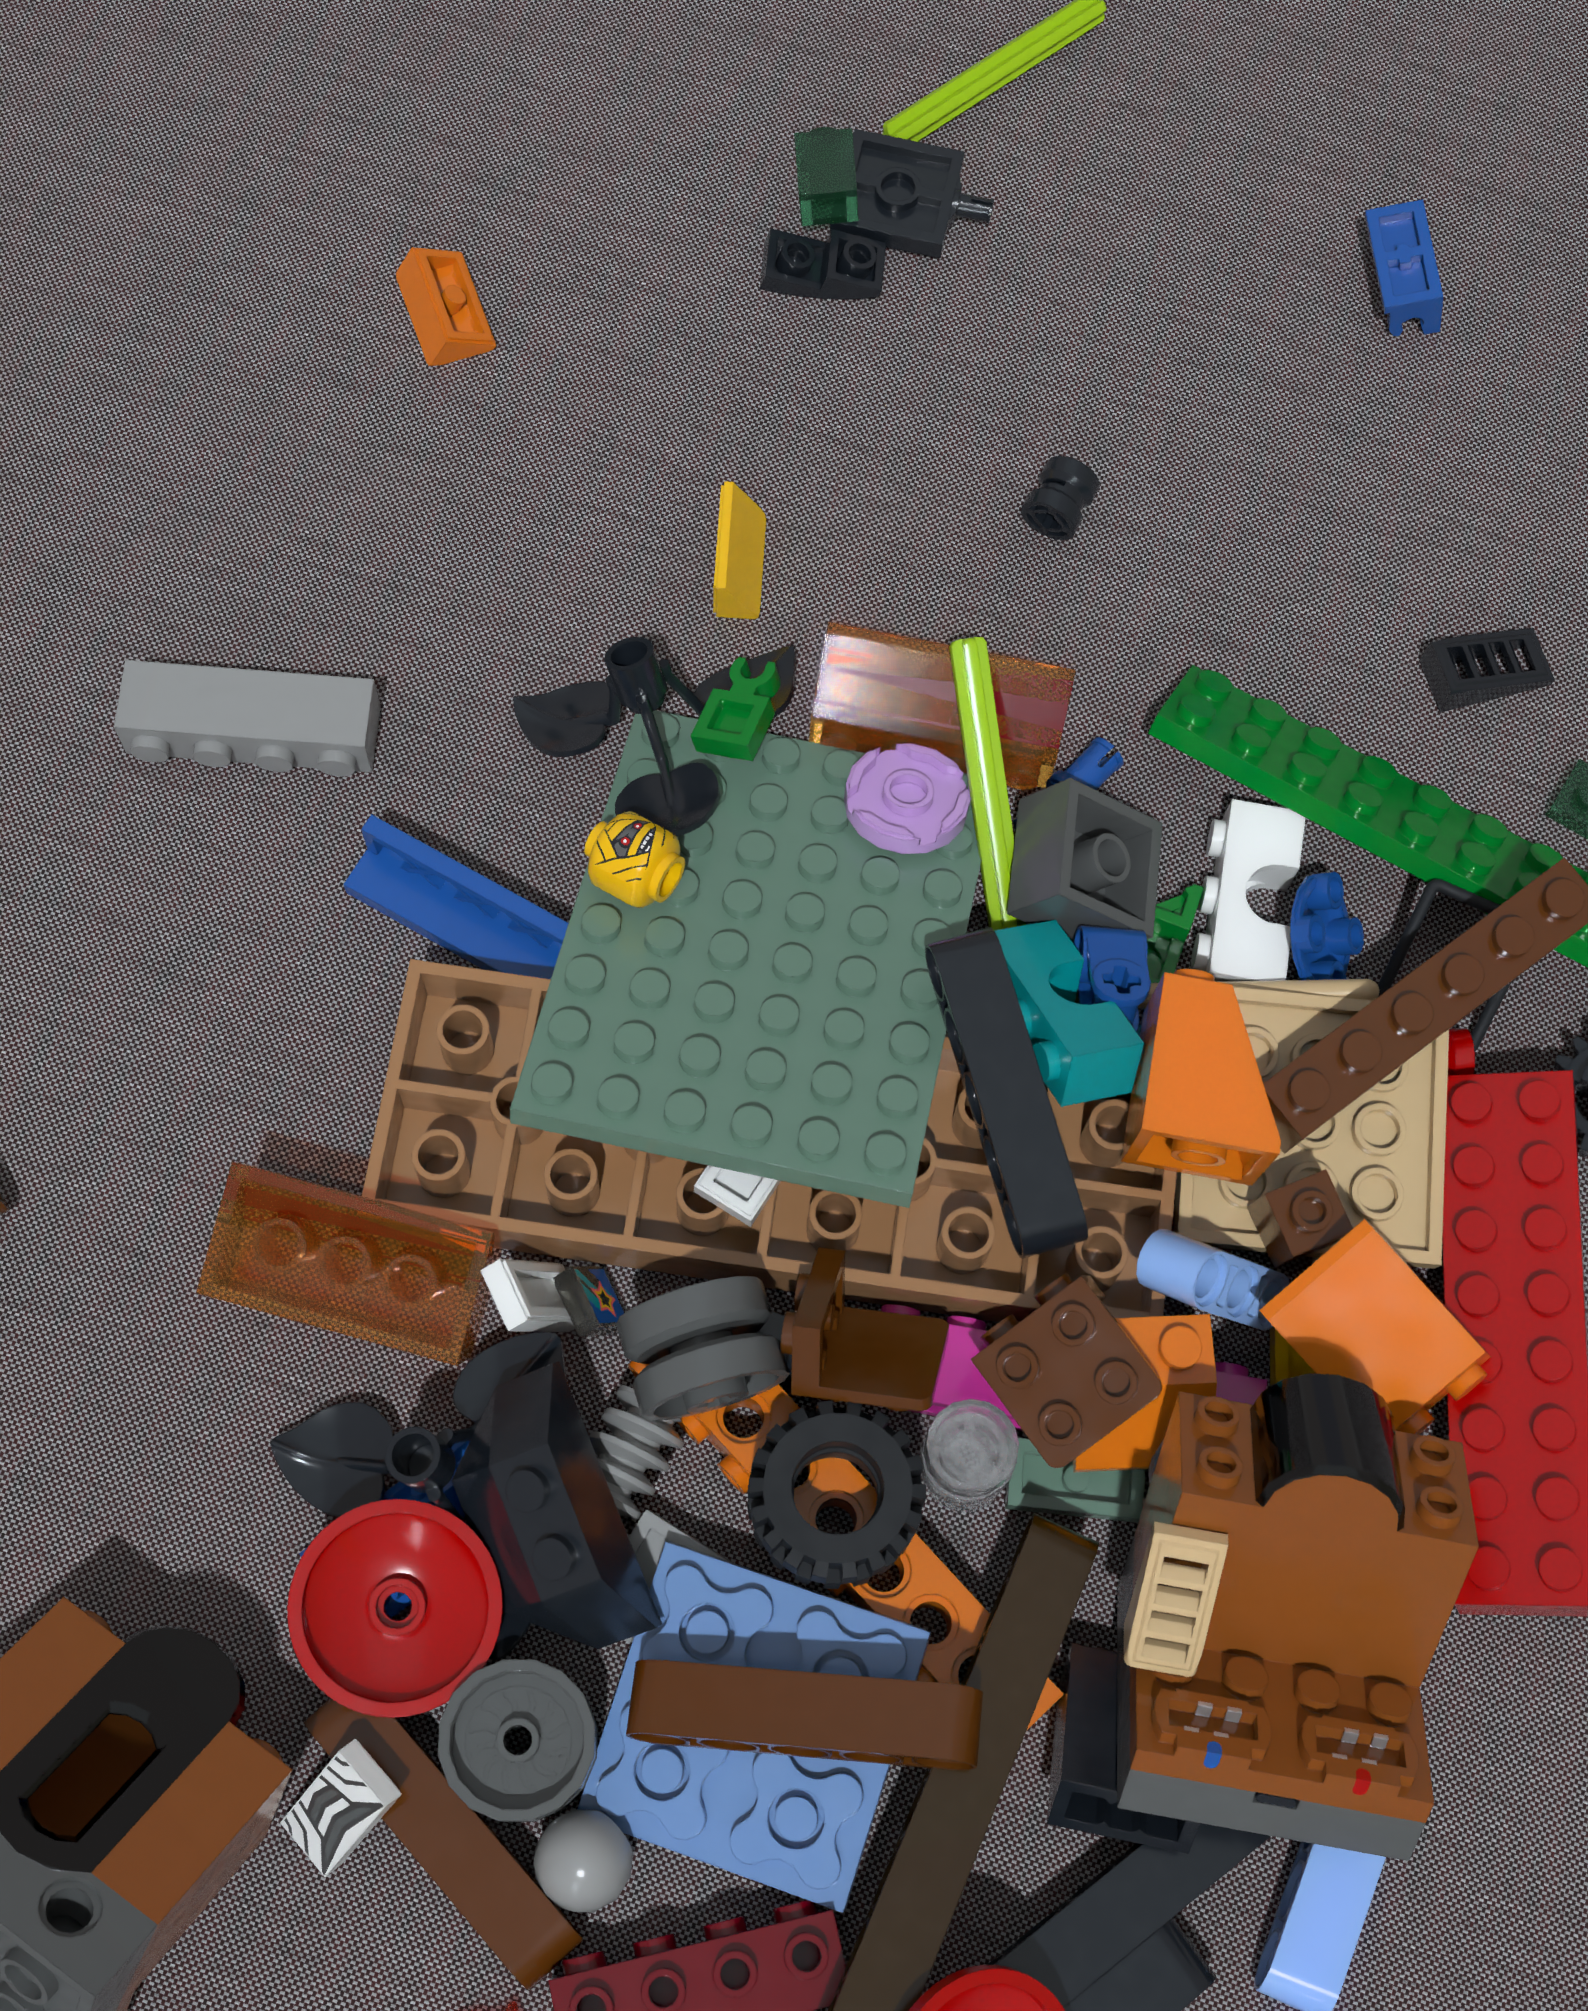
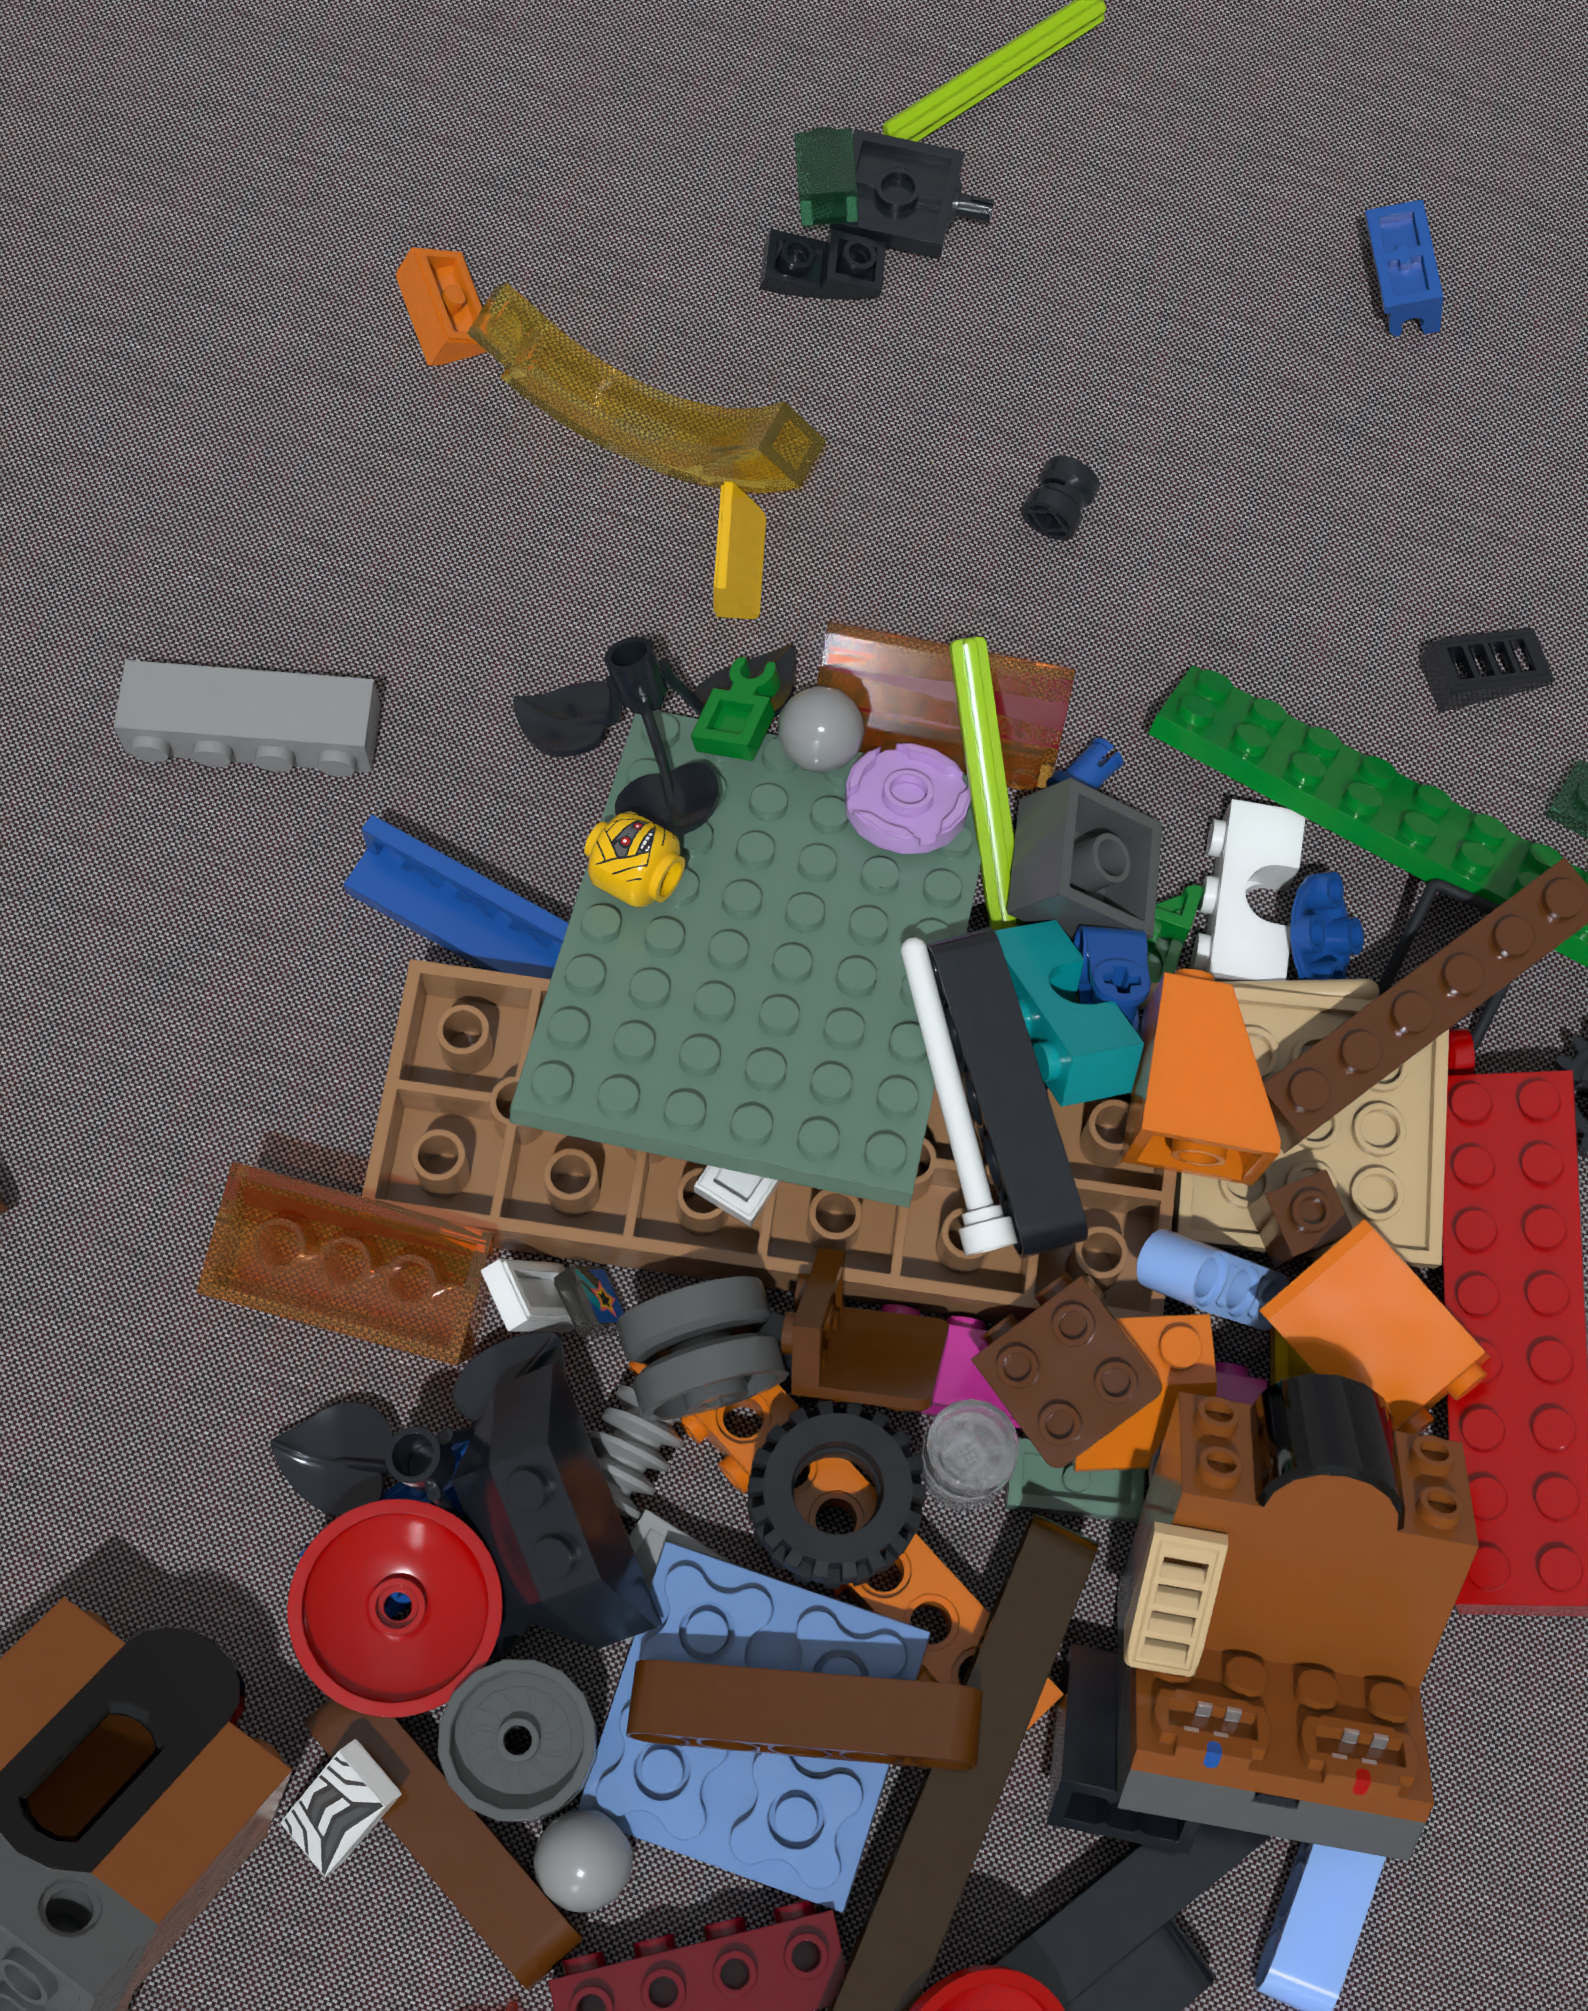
(674, 436): none -> clear yellow arch
(821, 729): none -> light grey piece
(984, 1223): none -> white piece

